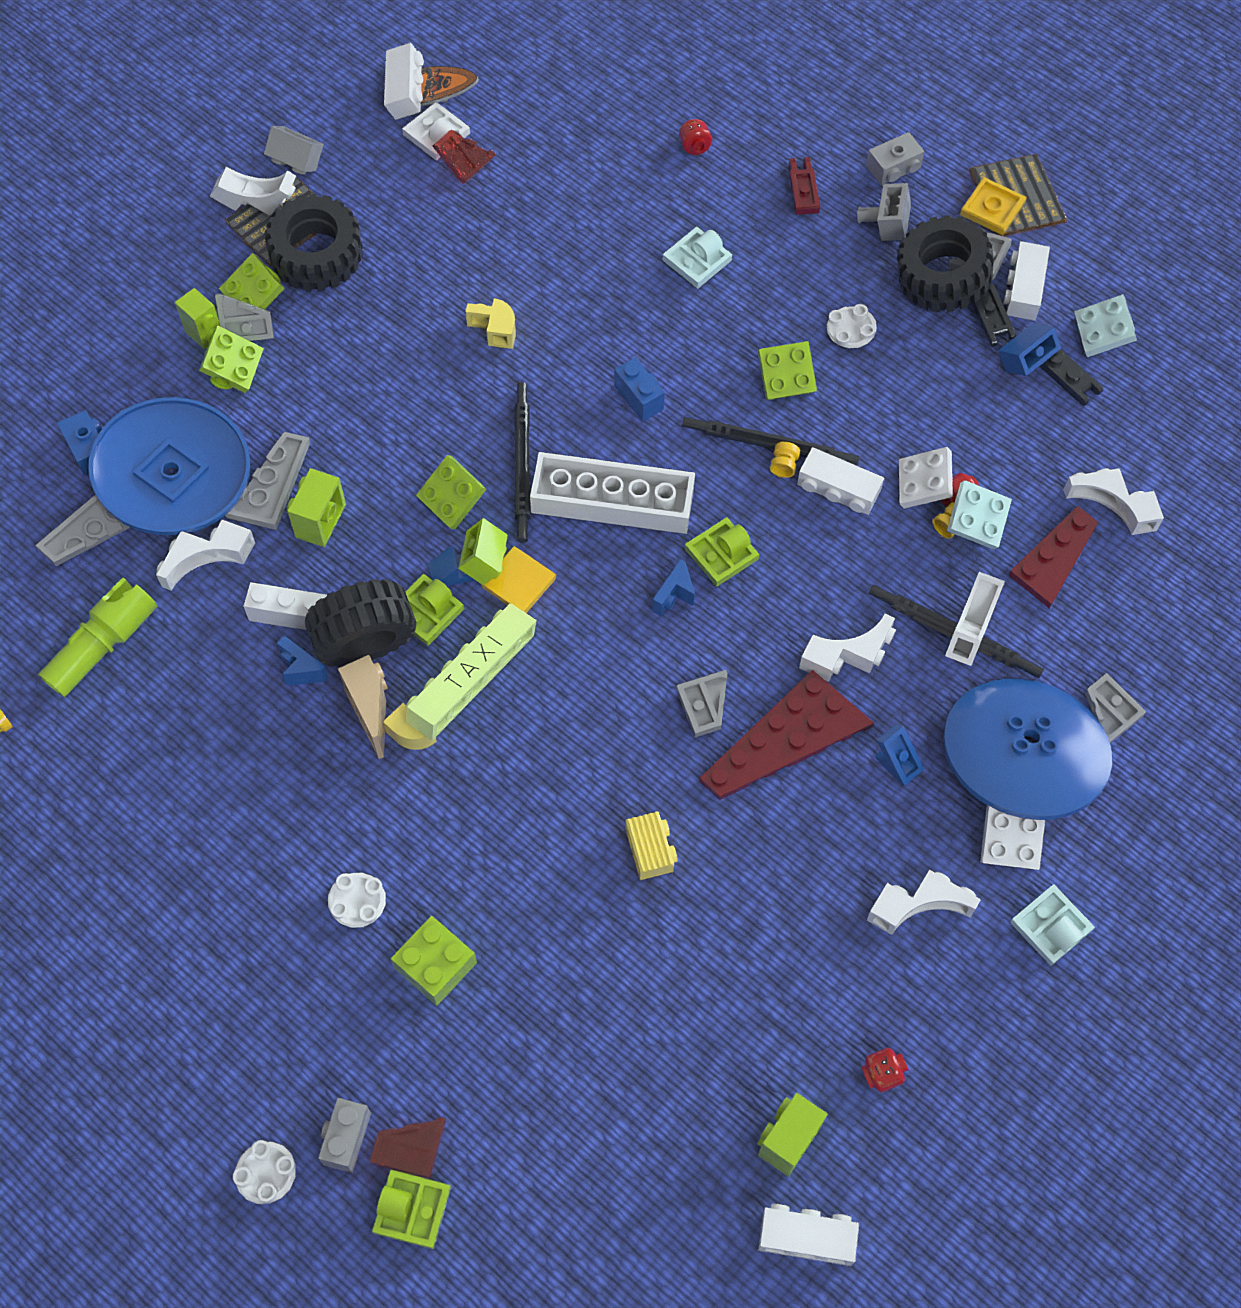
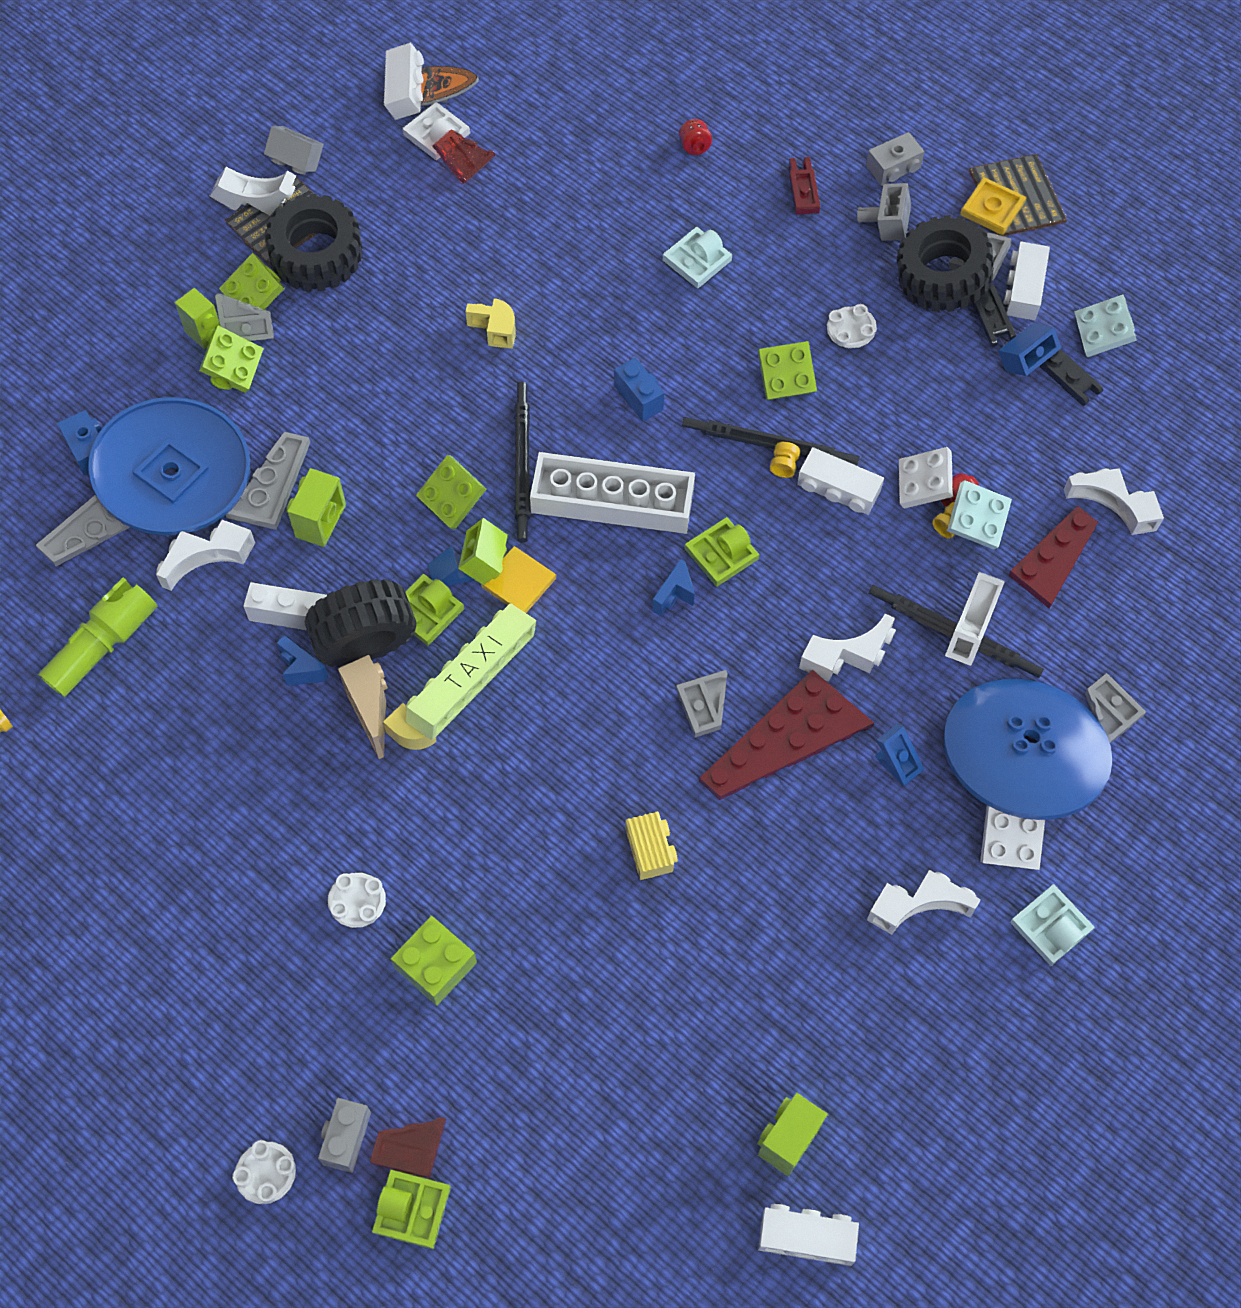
(884, 1069): red head -> none

